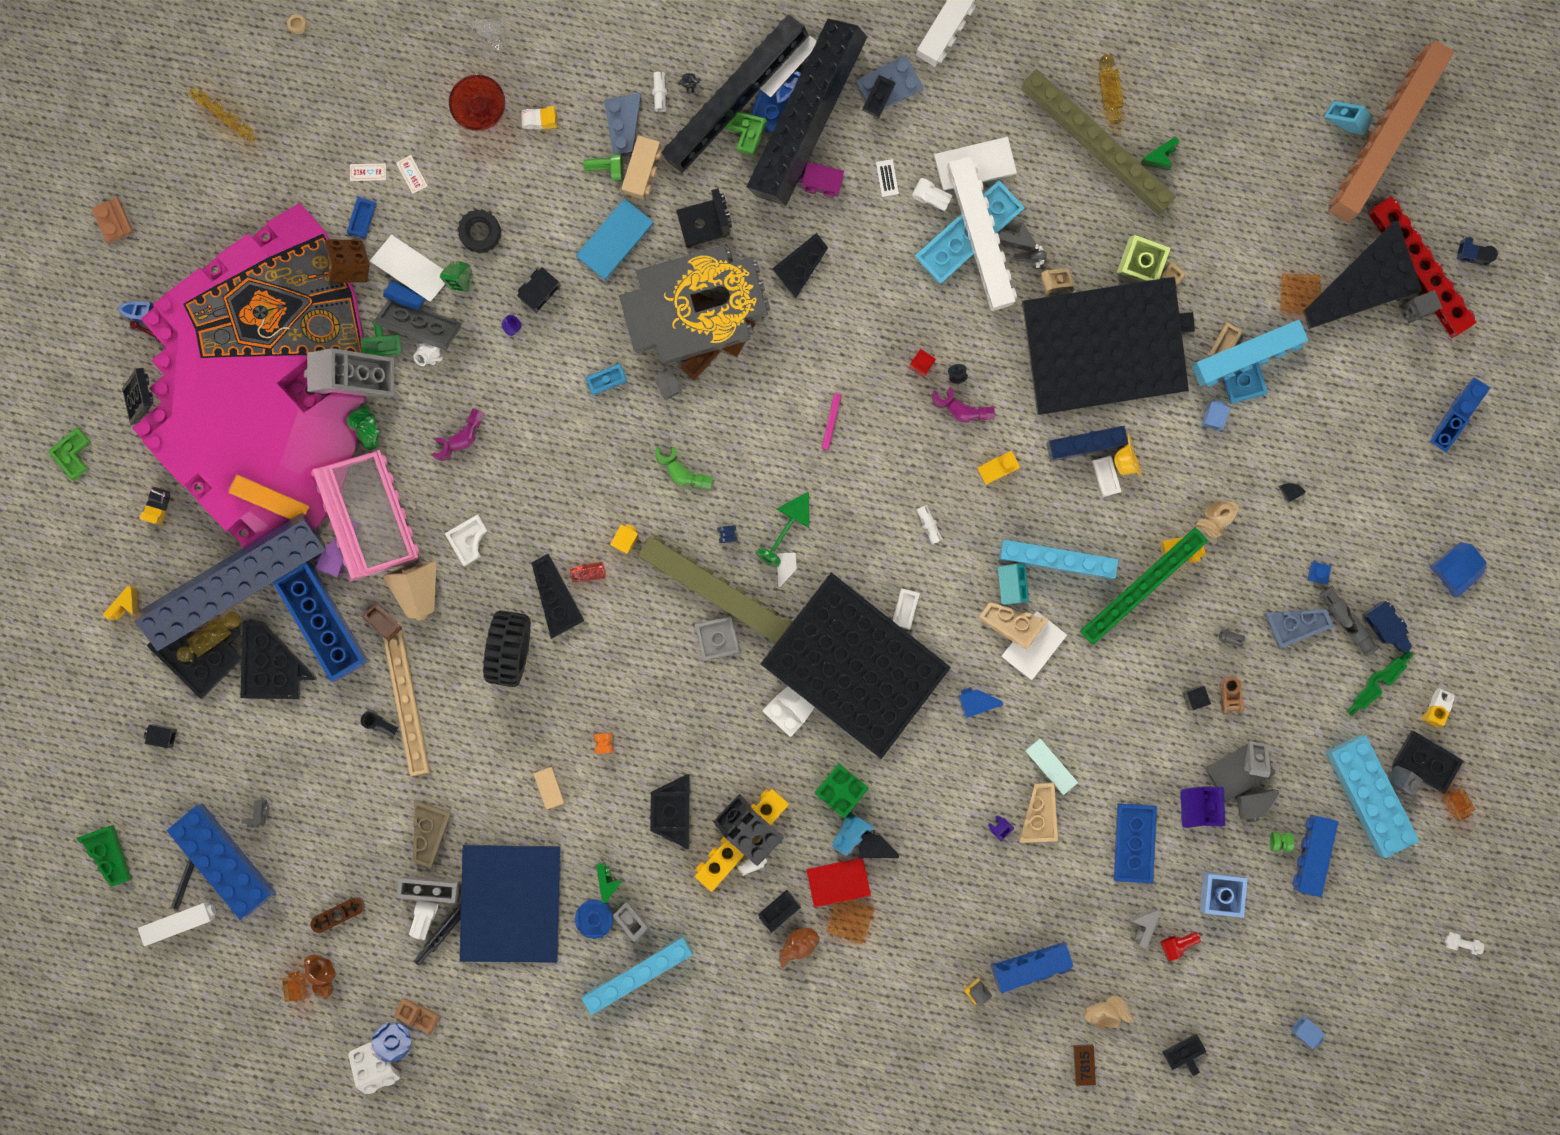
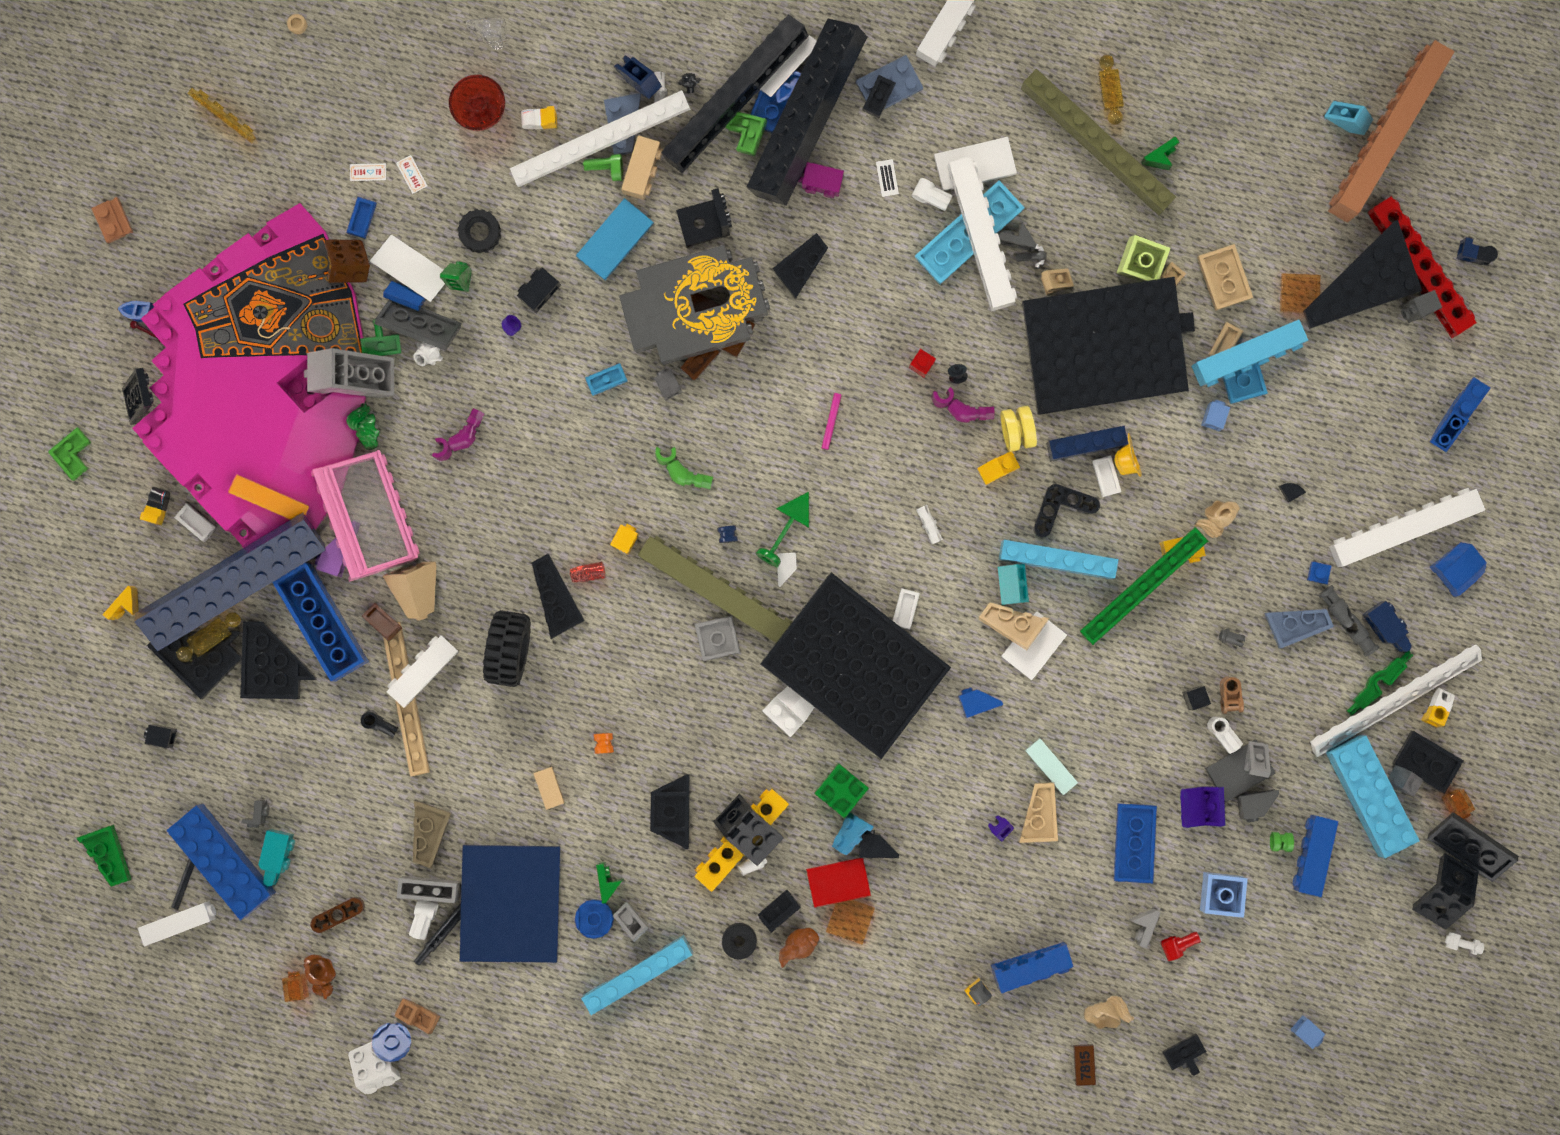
(195, 522): none -> white tile
(275, 855): none -> teal hinge
(422, 671): none -> white brick
(466, 539): white tile -> none
(600, 138): none -> white plate
(639, 76): none -> dark blue hinge
(734, 951): none -> black tyre
(1018, 428): none -> light yellow wheel
(1062, 499): none -> black beam
(1225, 277): none -> tan plate
(1225, 735): none -> white piece
(1396, 700): none -> white plate
(1406, 528): none -> white brick
(1453, 894): none -> black bracket
(1472, 847): none -> black plate

